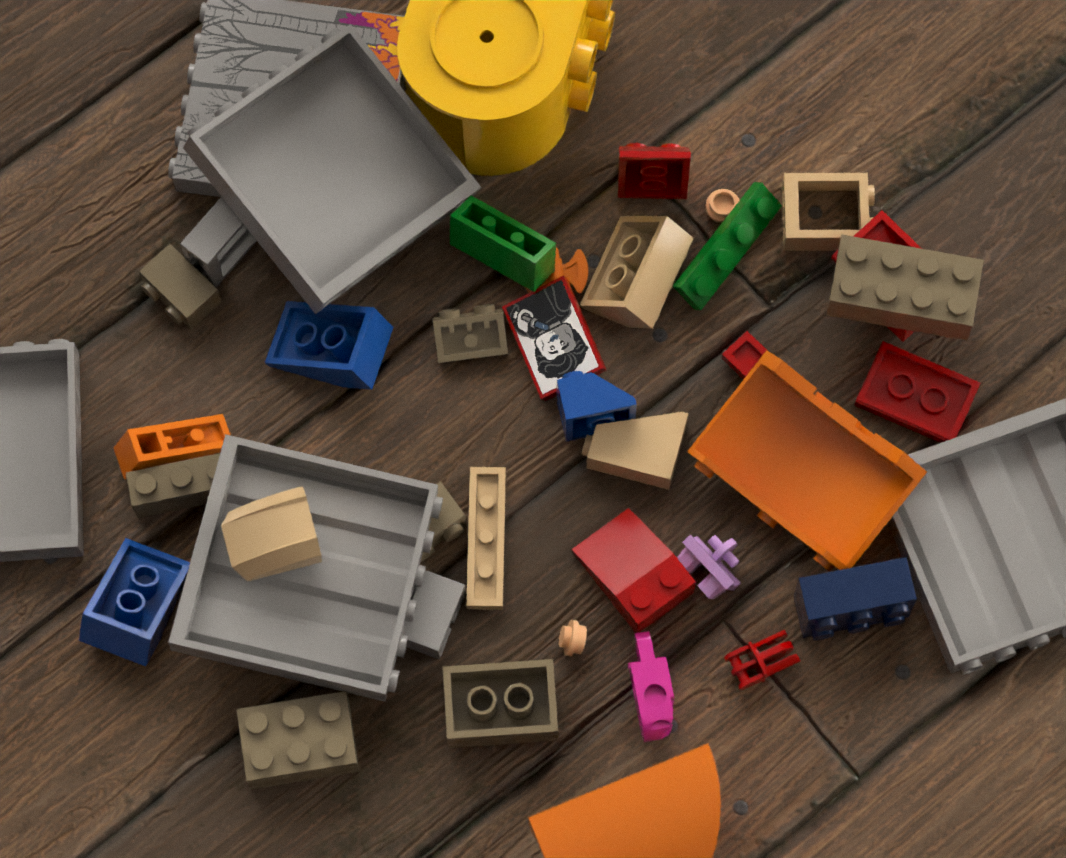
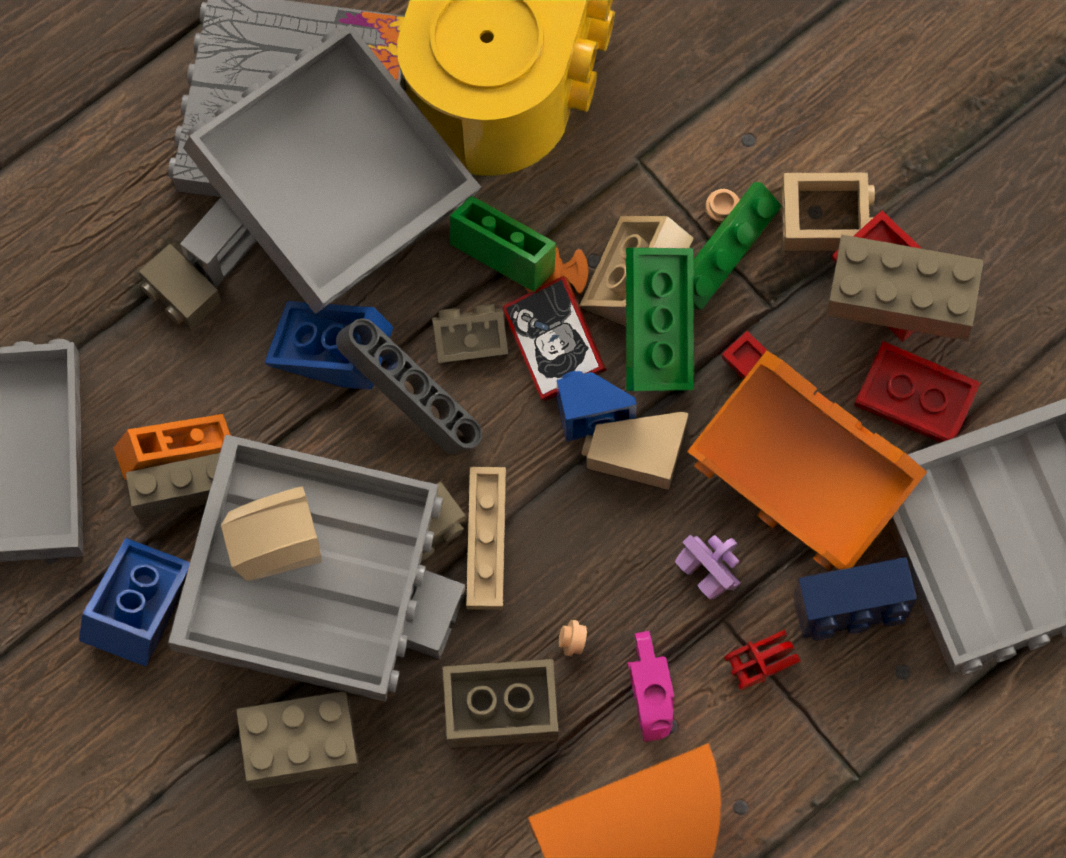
(392, 385): none -> dark grey beam
(635, 570): red slope -> none
(653, 171): red slope -> none
(659, 319): none -> green plate

